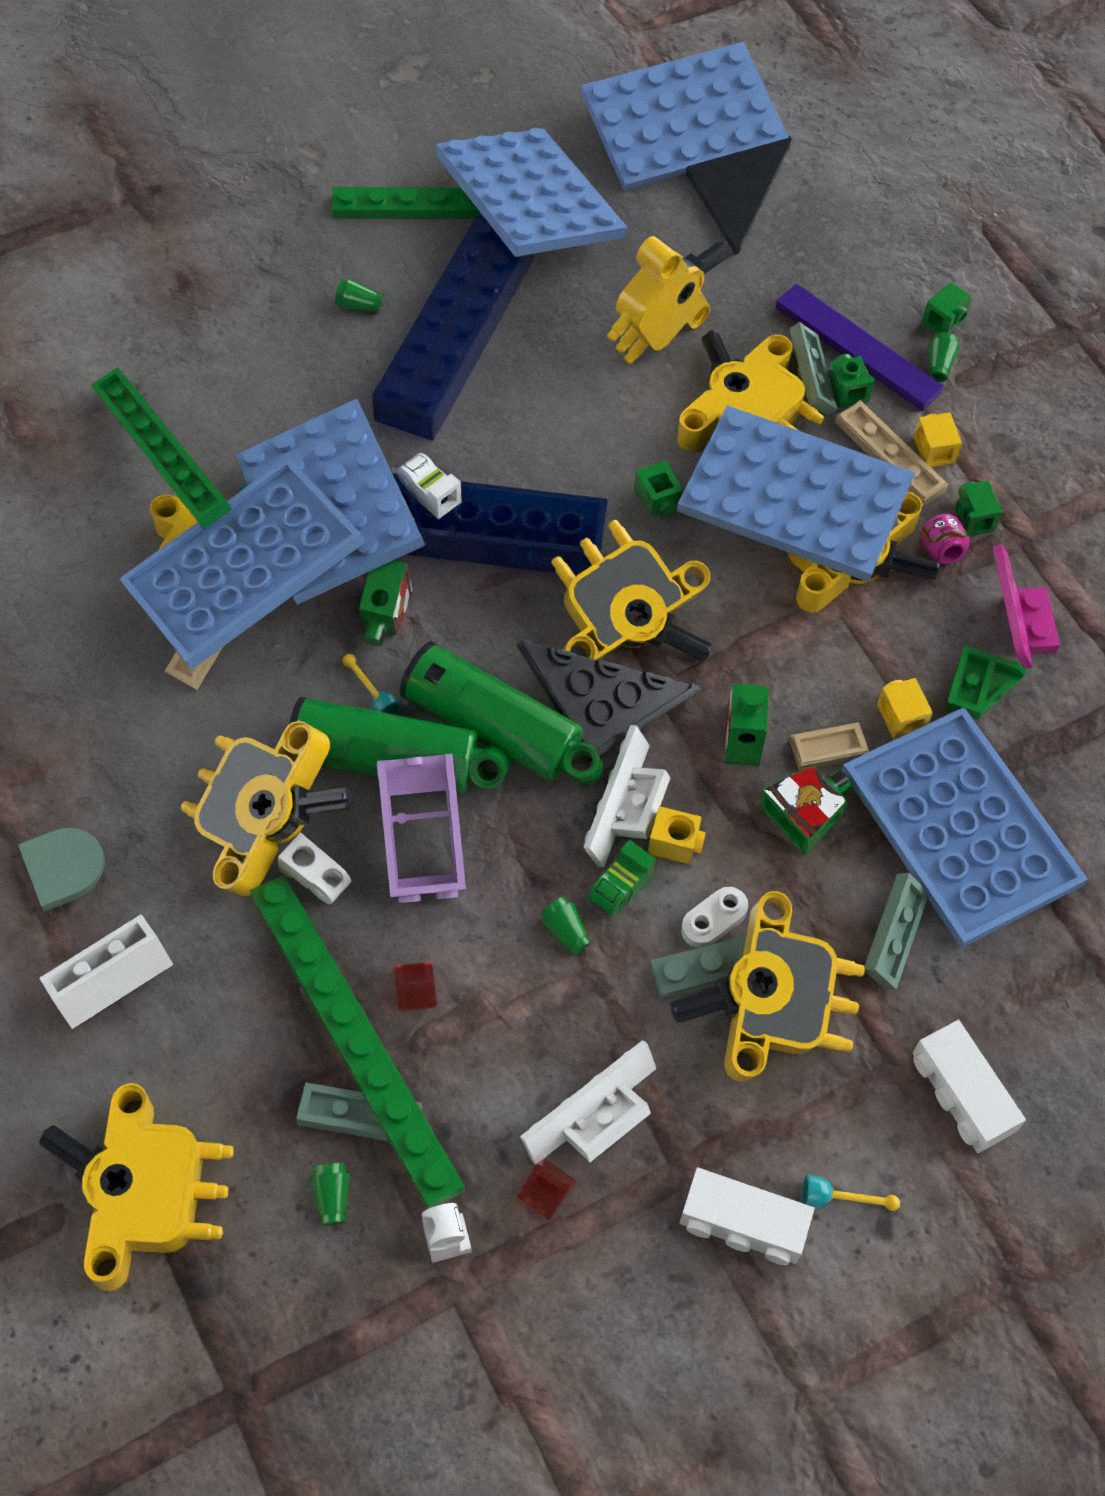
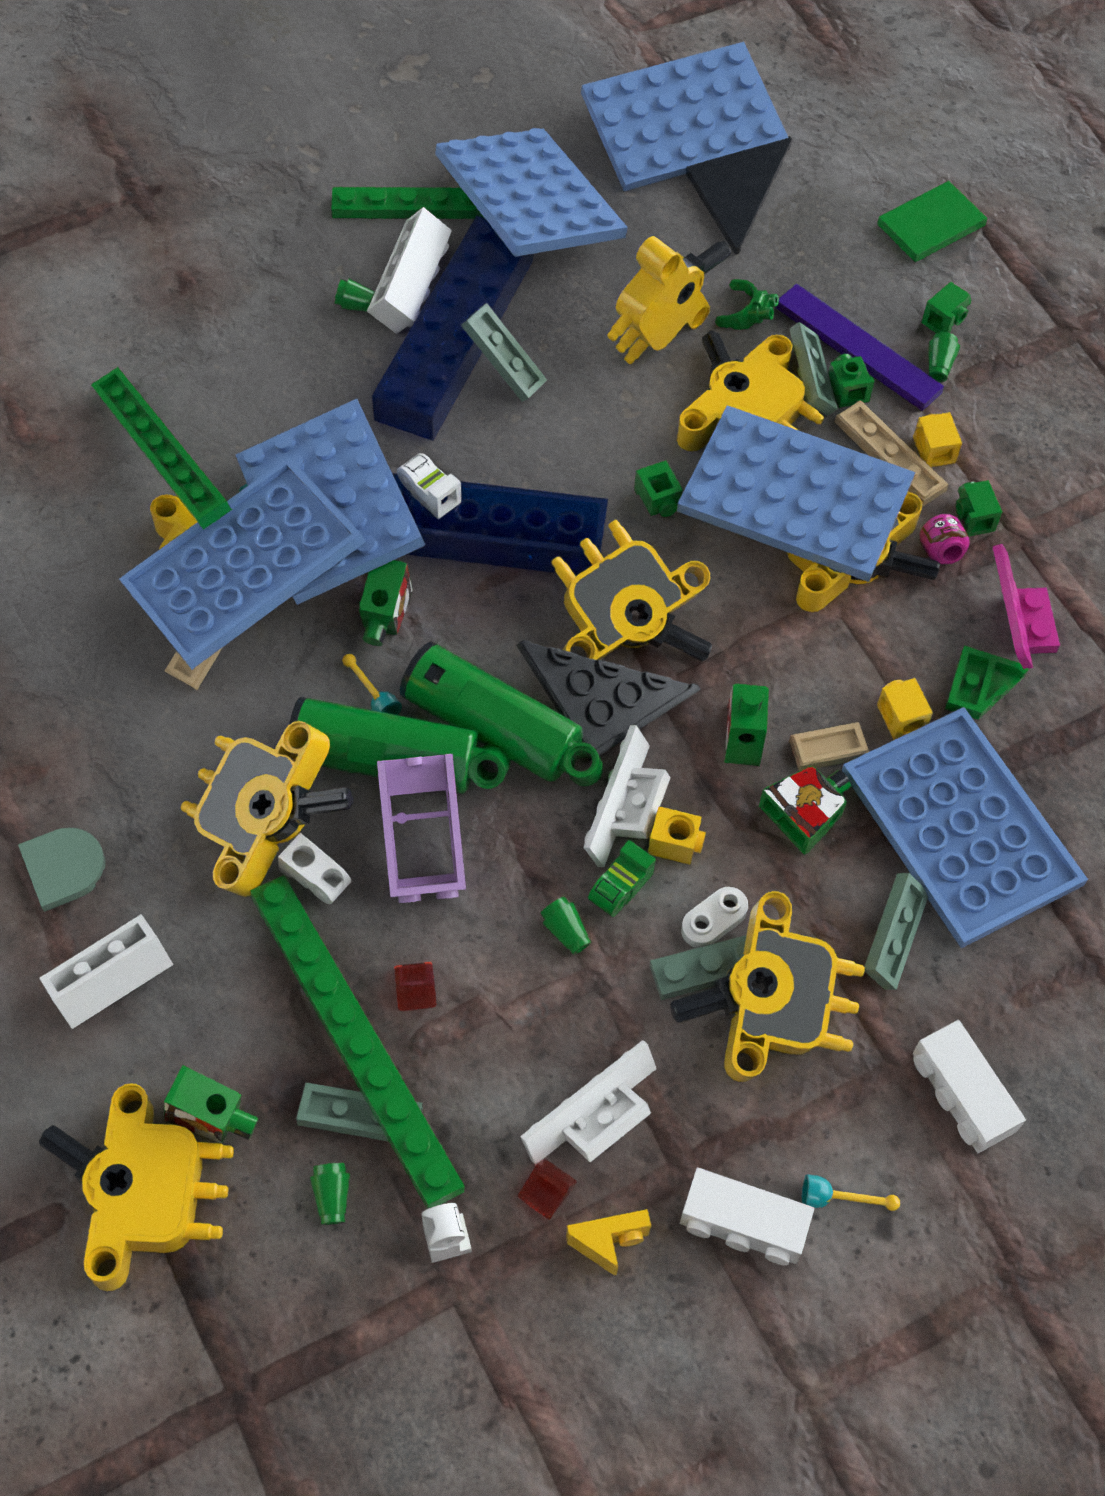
(196, 1095): none -> green torso
(410, 271): none -> white brick
(504, 352): none -> sand green plate
(597, 1236): none -> yellow slope
(755, 312): none -> green helmet
(932, 221): none -> green tile

